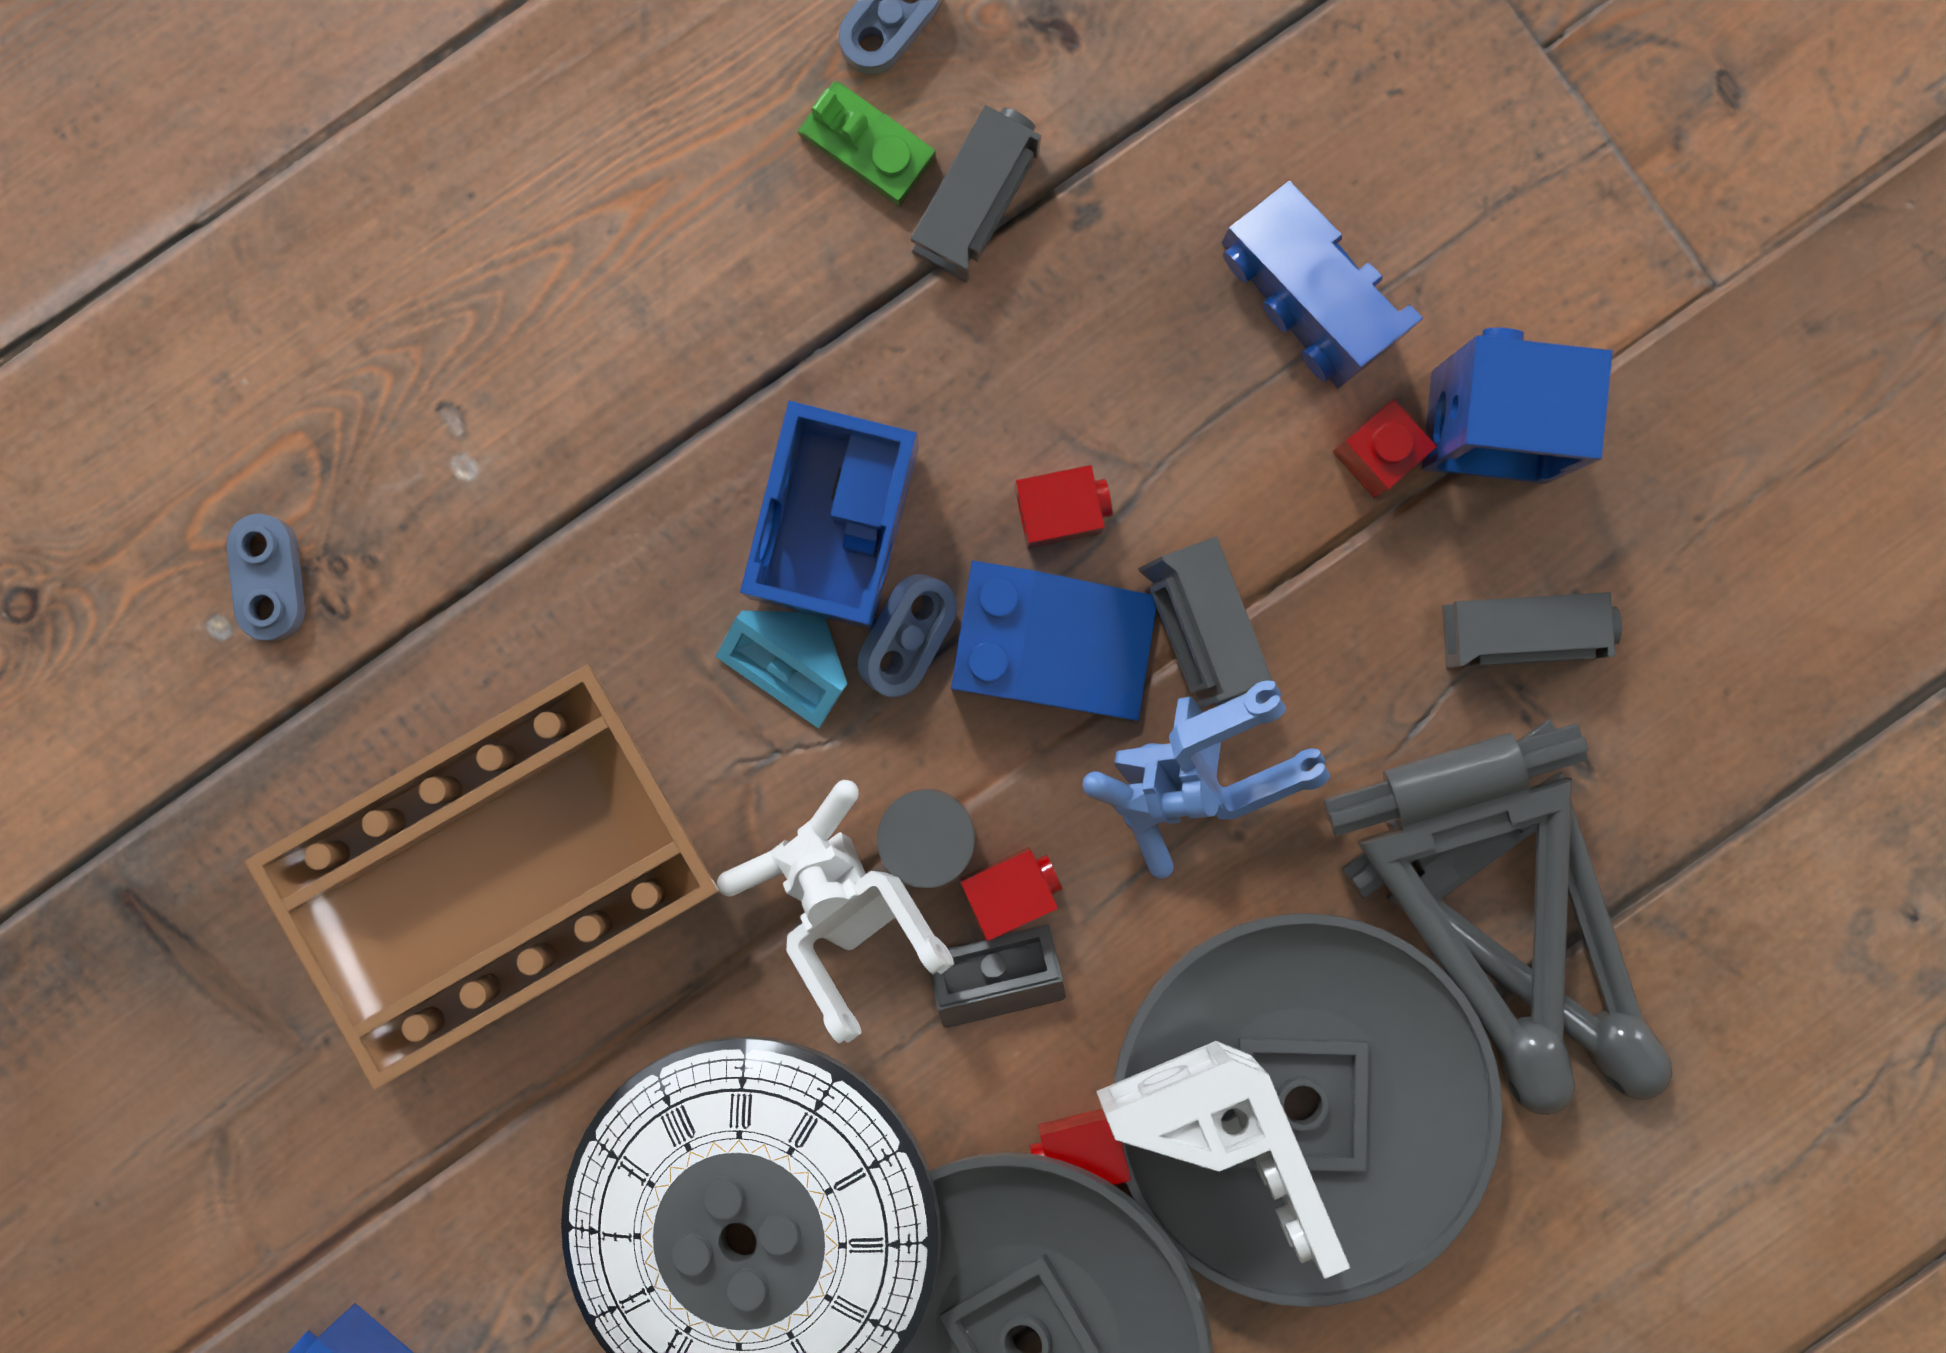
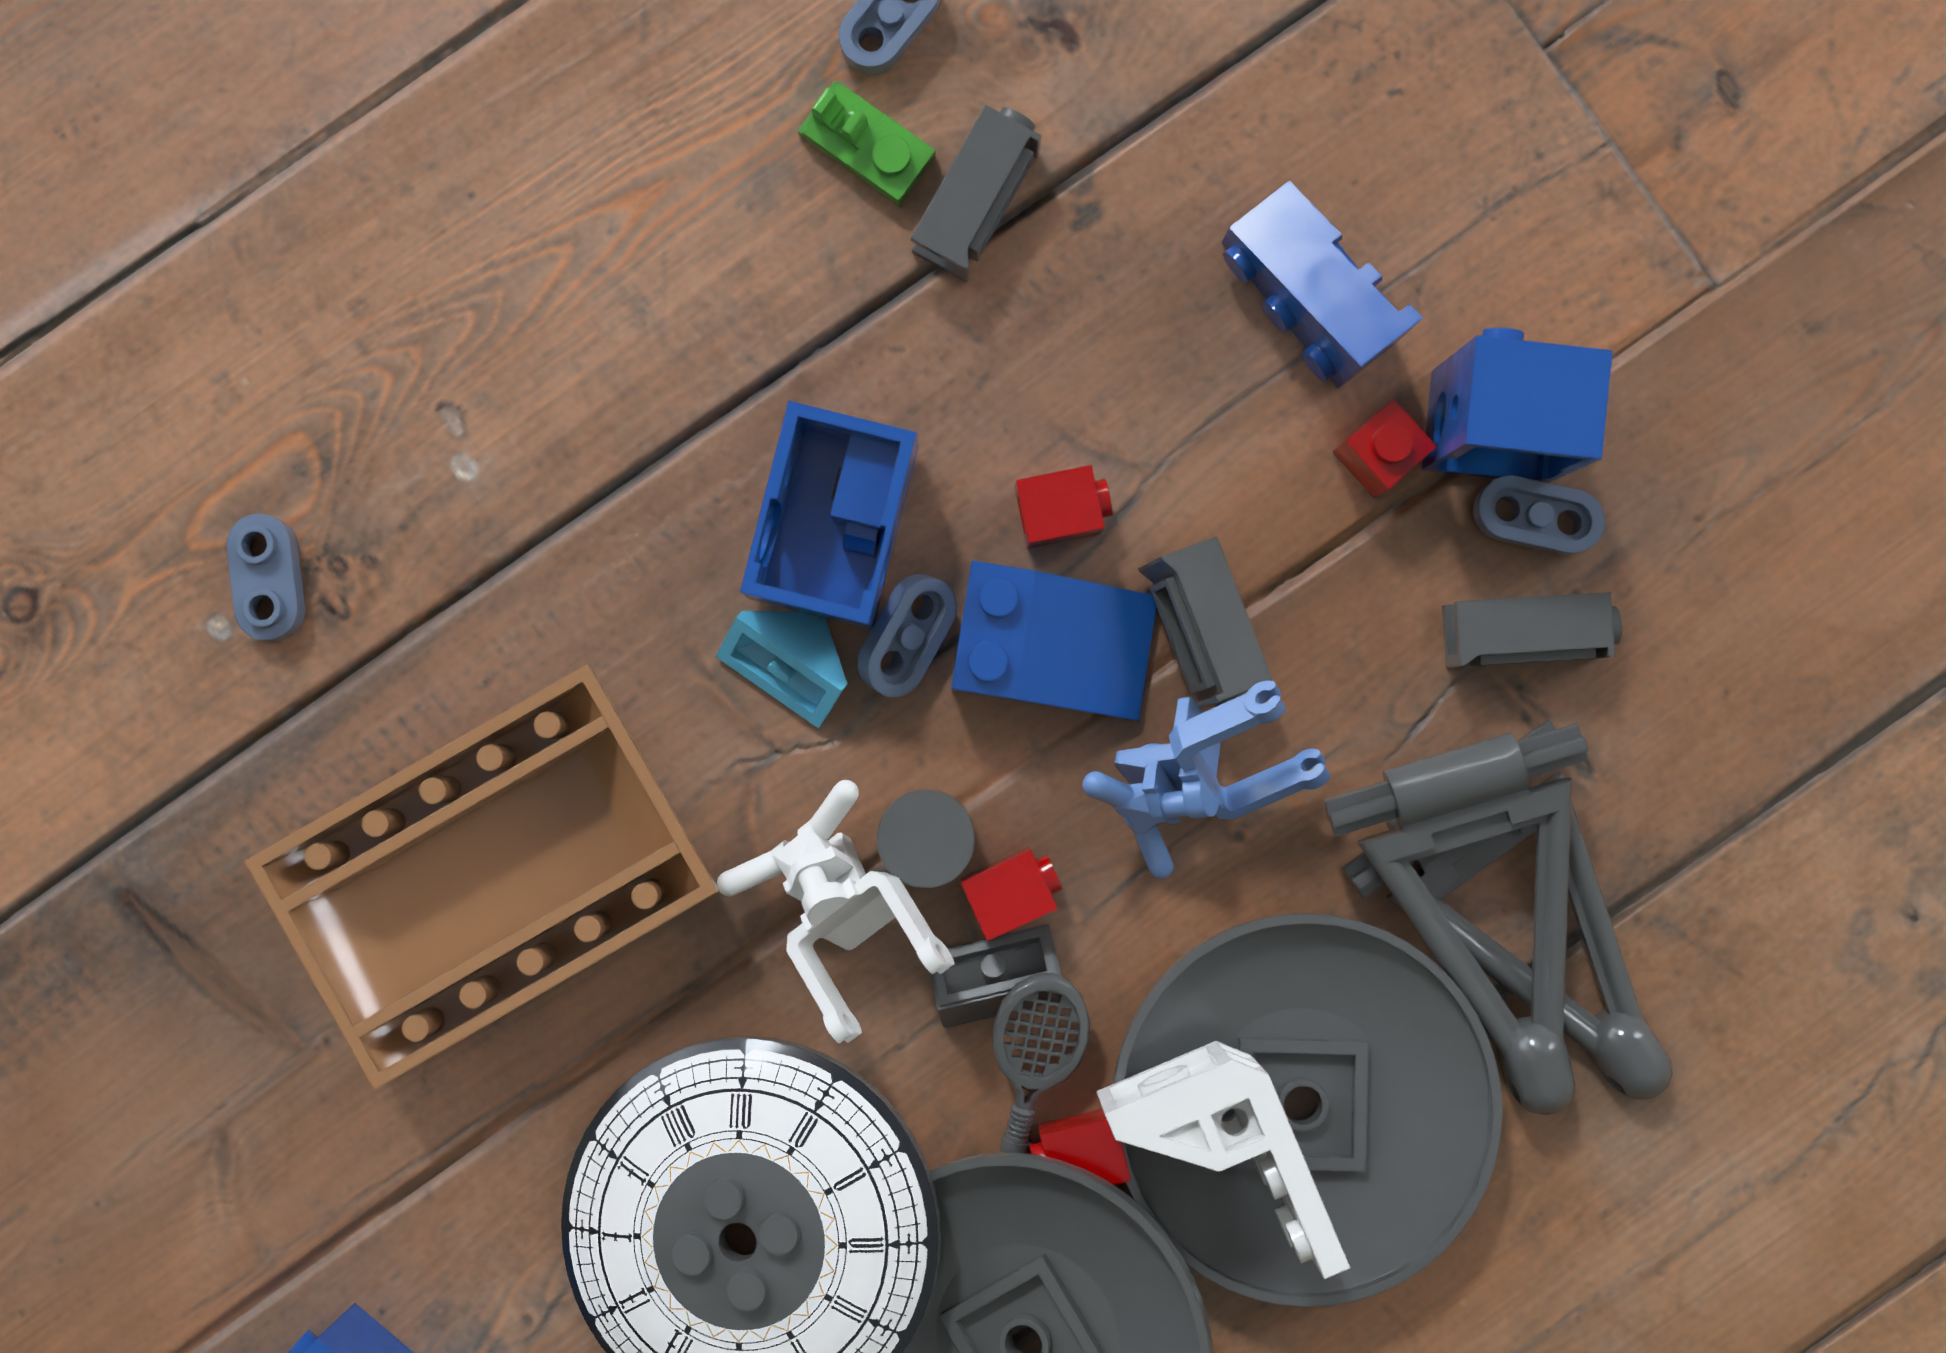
(1022, 1113): none -> dark grey piece
(1536, 515): none -> sand blue plate

